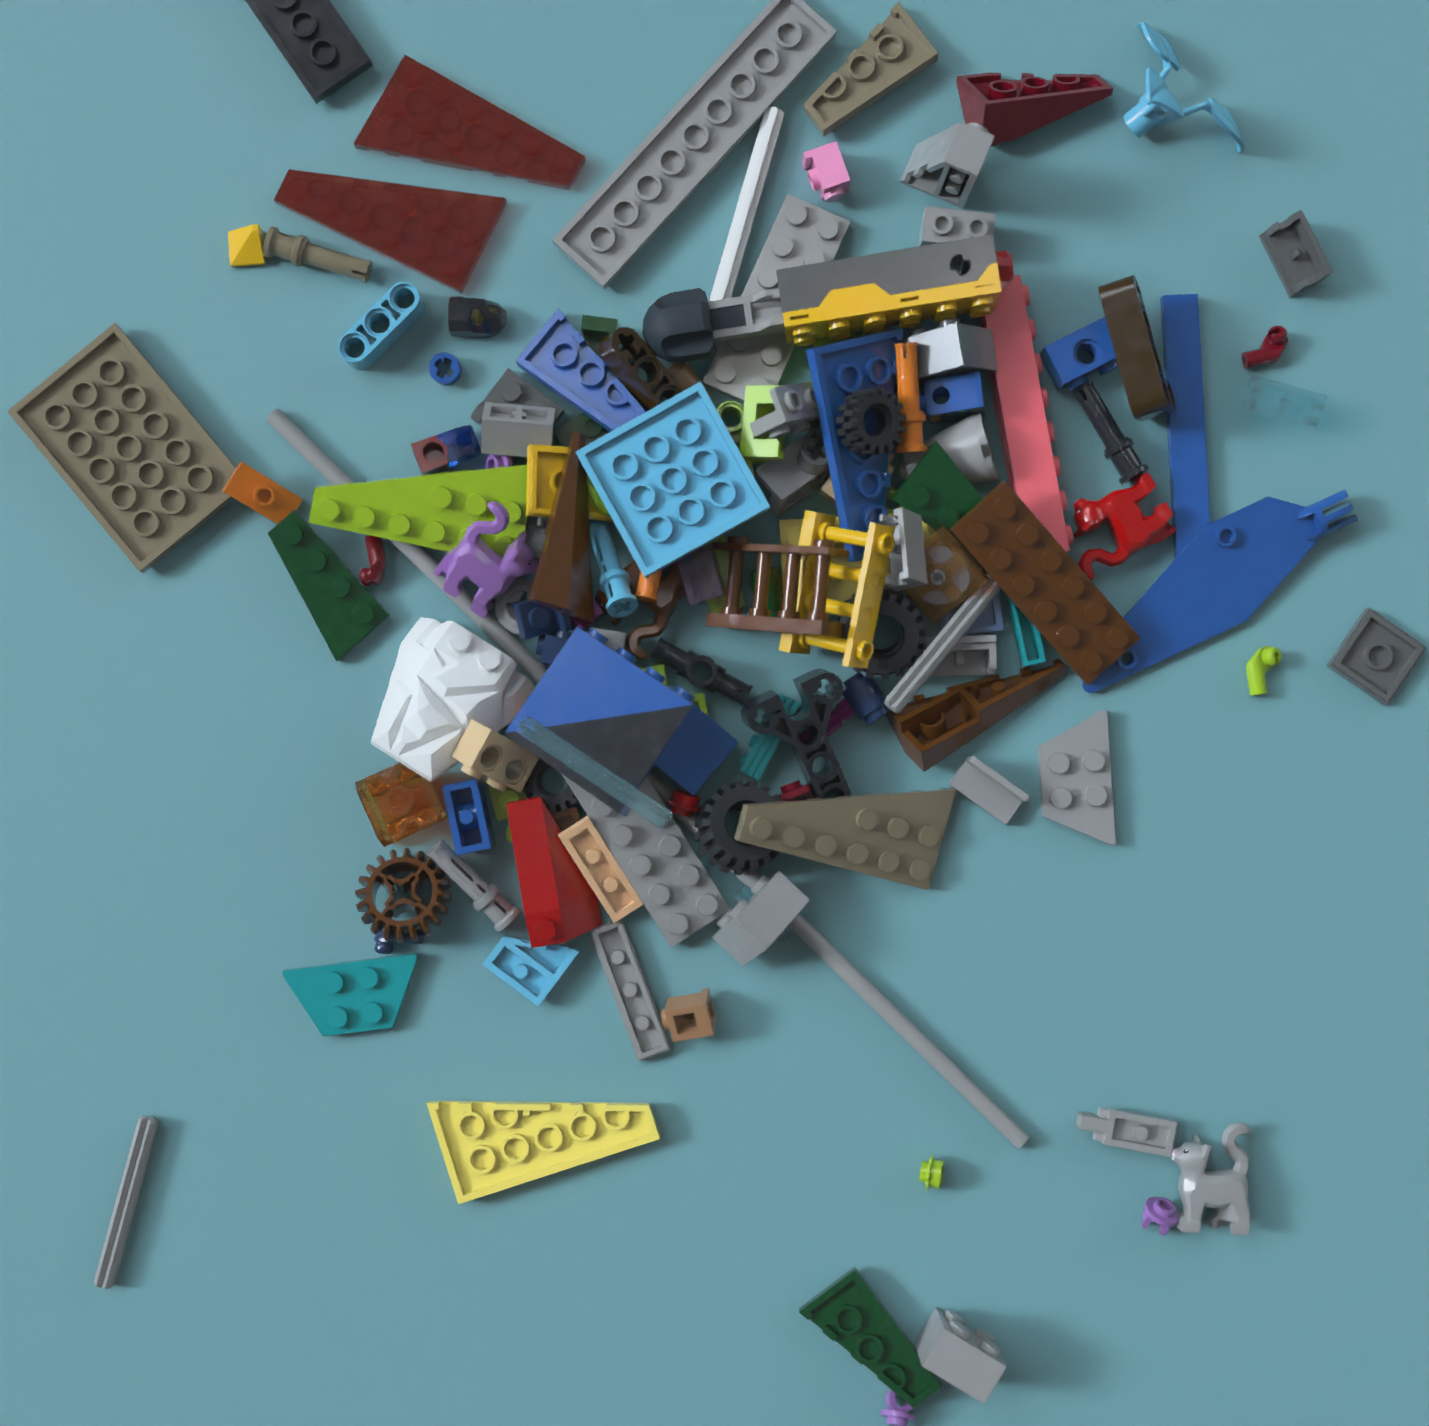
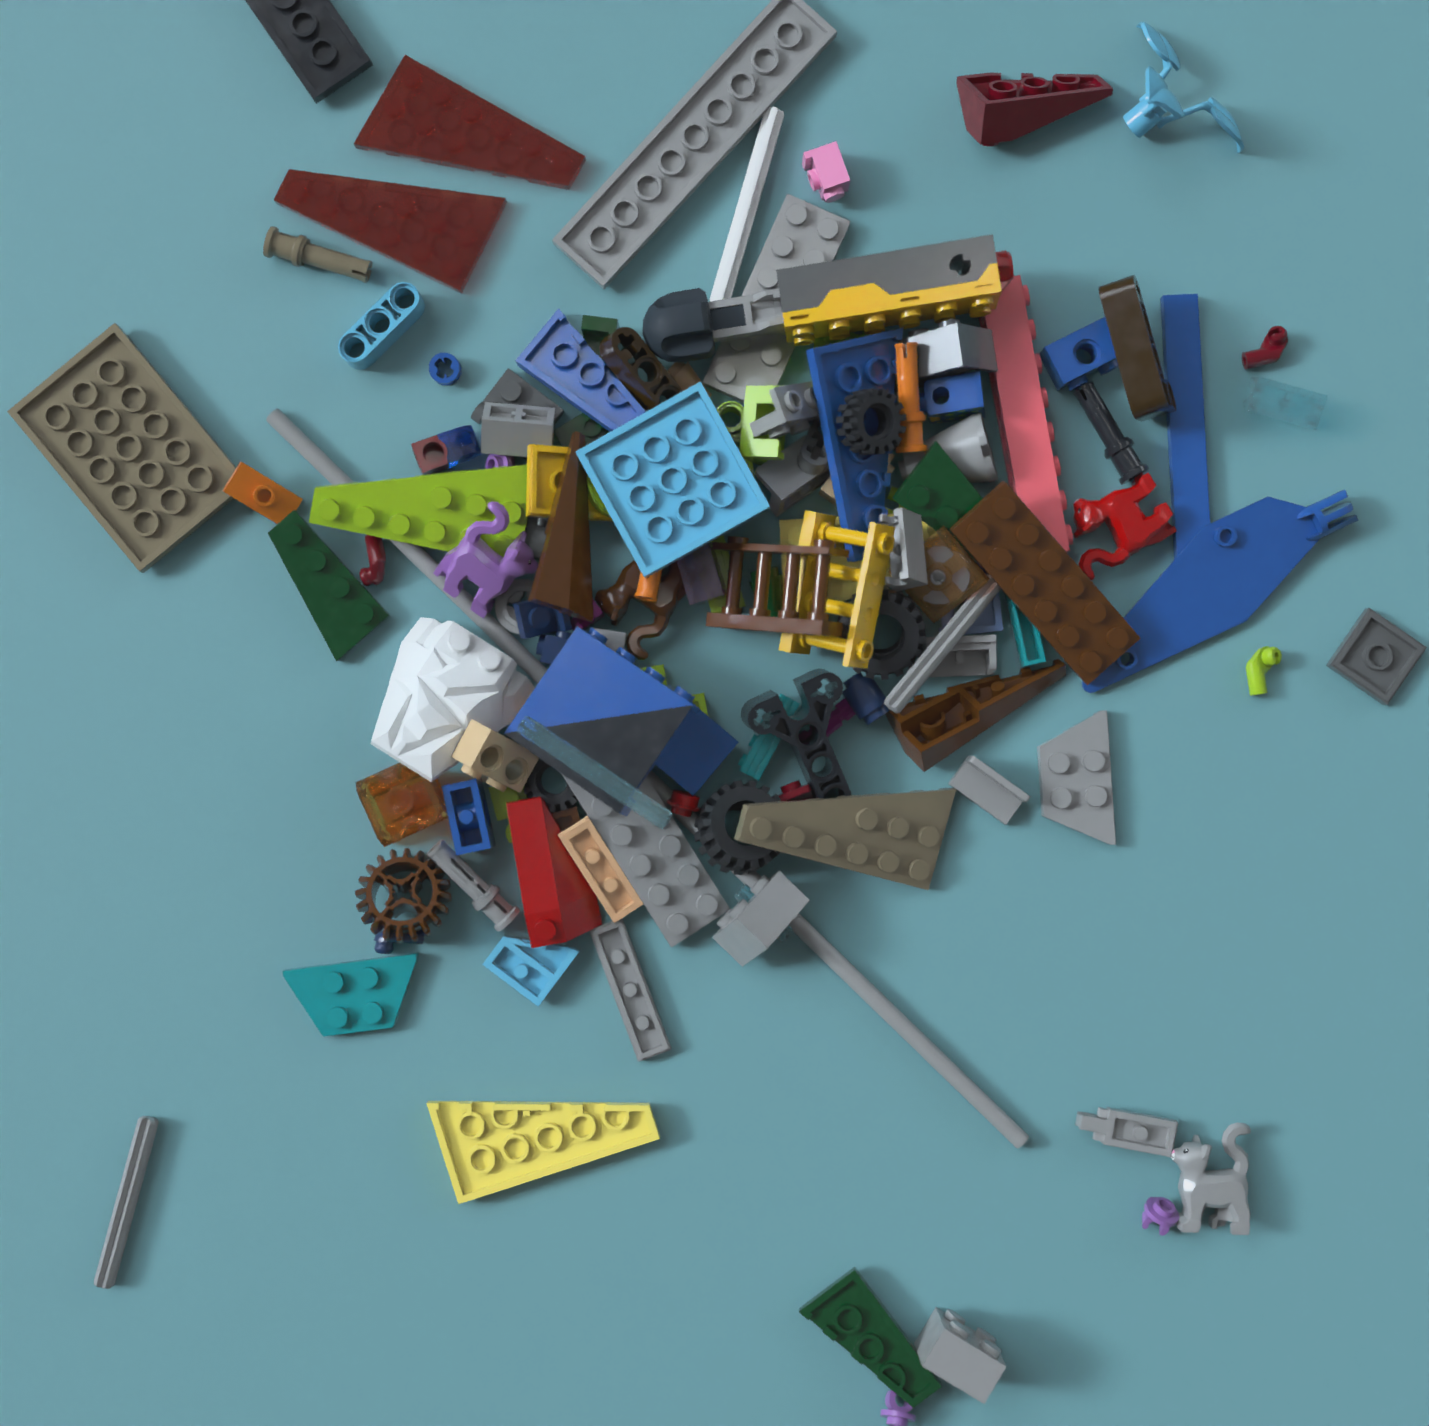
(246, 246): yellow slope -> none
(475, 317): black rock -> none
(613, 579): medium azure pin -> none
(684, 662): black pin -> none
(690, 1026): medium nougat brick -> none
(880, 65): dark tan wing -> none
(932, 1173): lime plate -> none
(947, 225): light grey brick -> none
(949, 162): light grey wedge -> none
(1295, 254): dark grey hinge -> none

